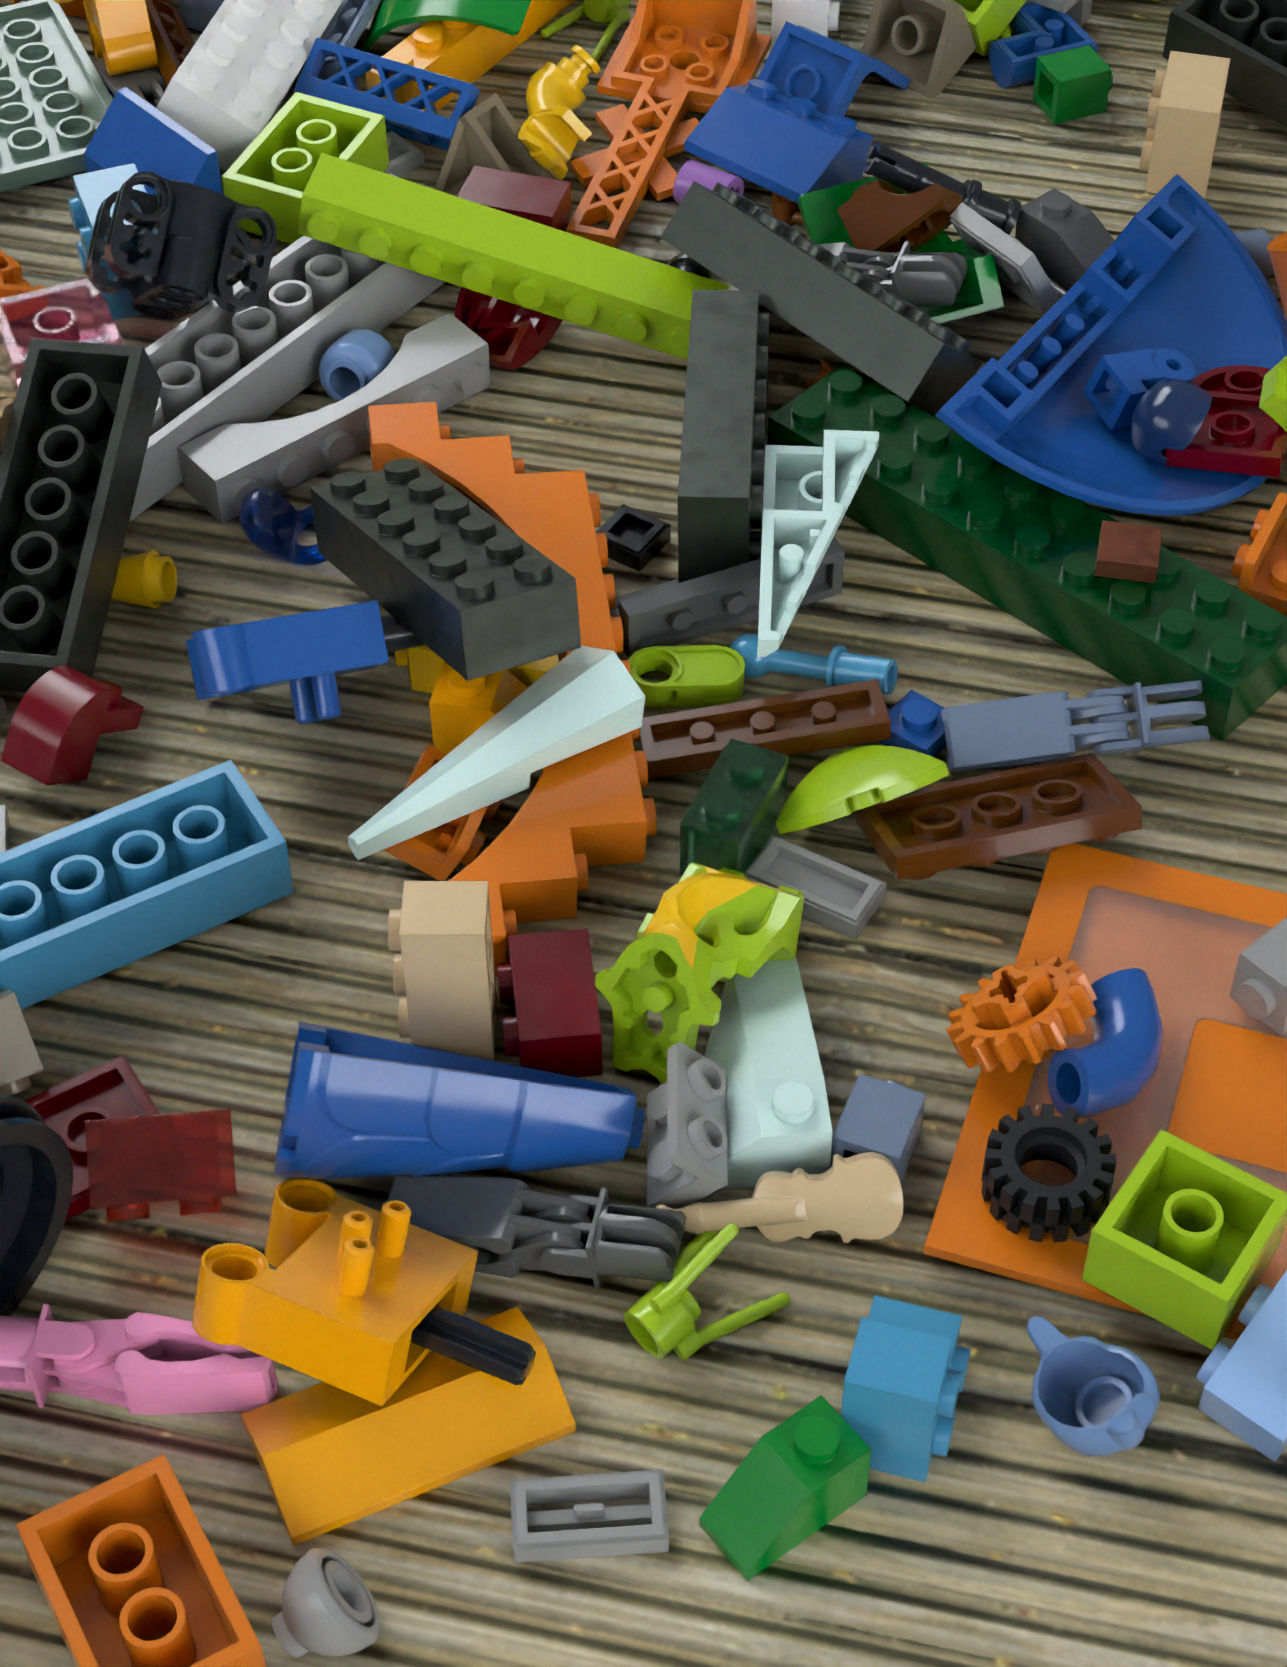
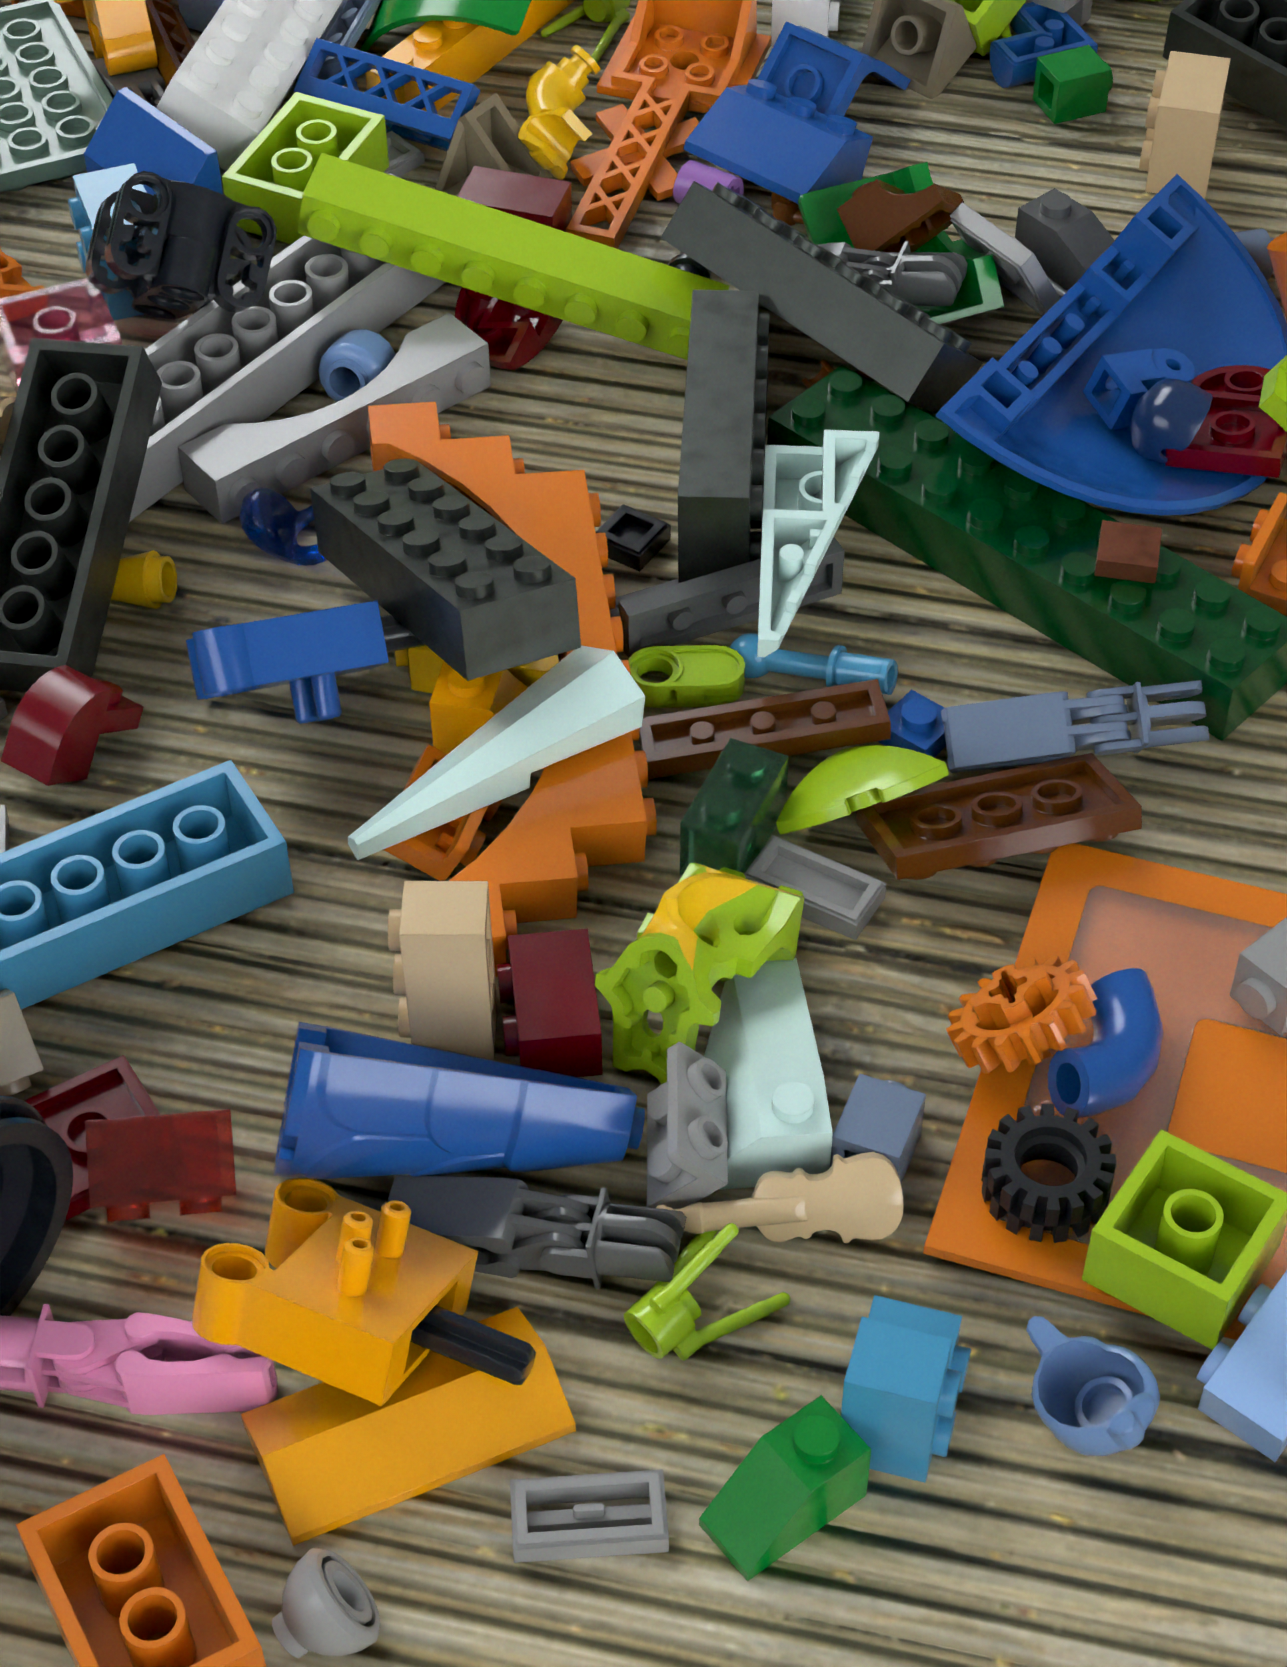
(915, 176): black pin -> none

